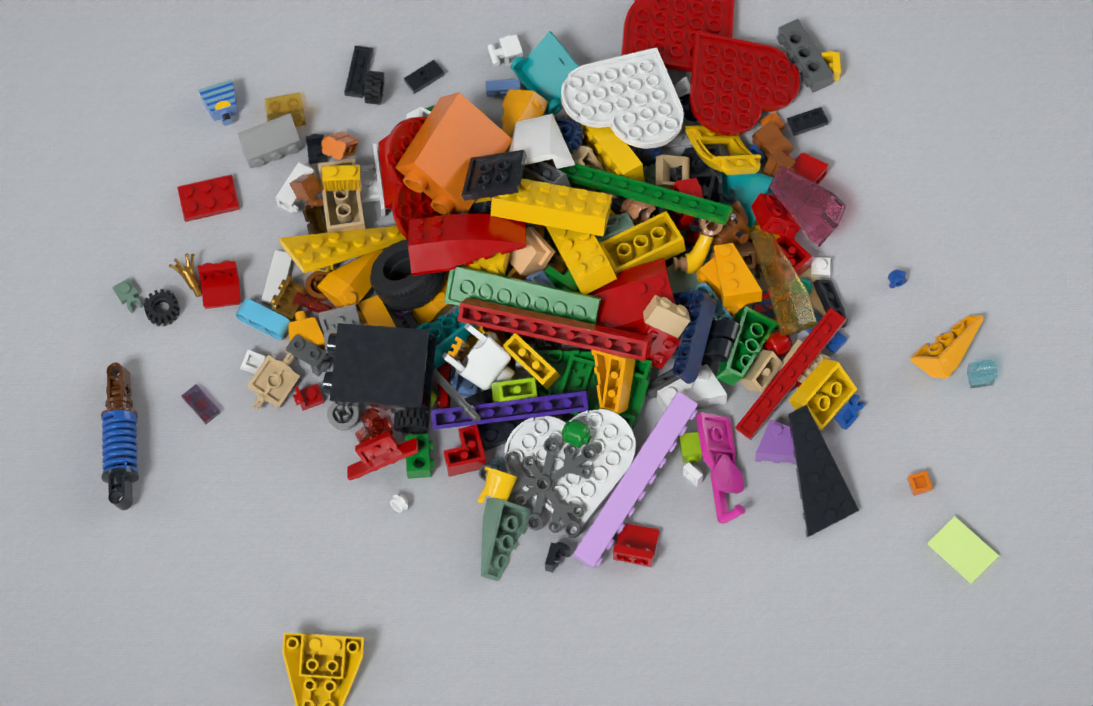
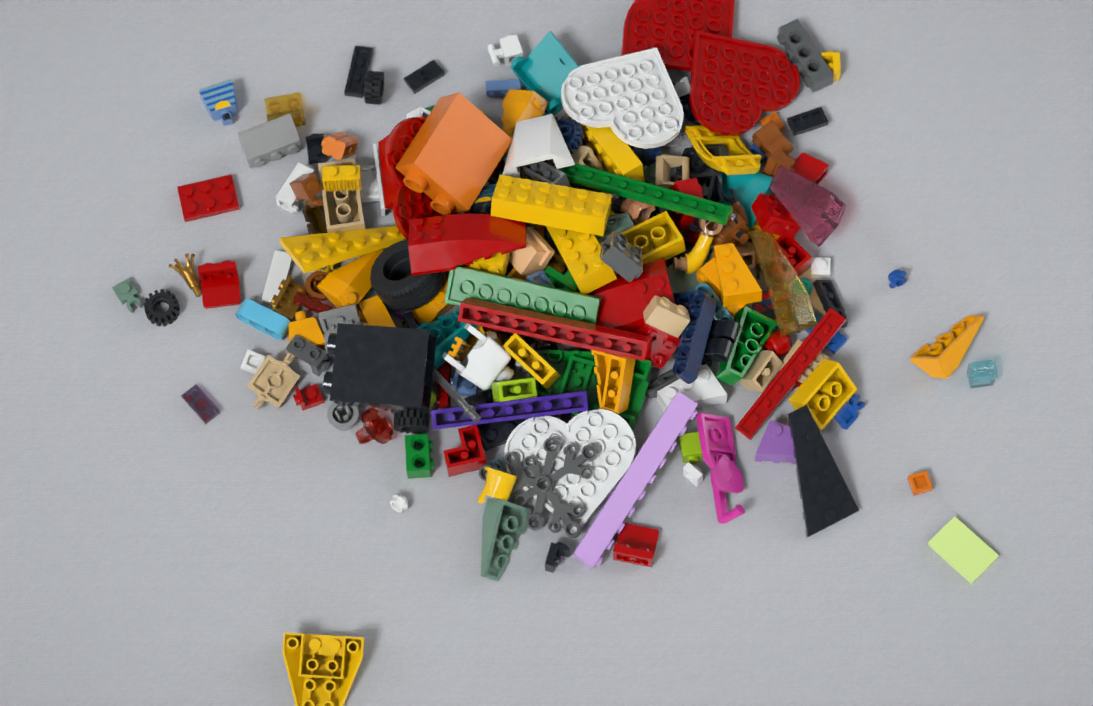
(119, 438): piece -> none
(379, 453): red bracket -> none
(494, 175): black plate -> none
(576, 433): green head -> none
(622, 256): none -> dark grey brick

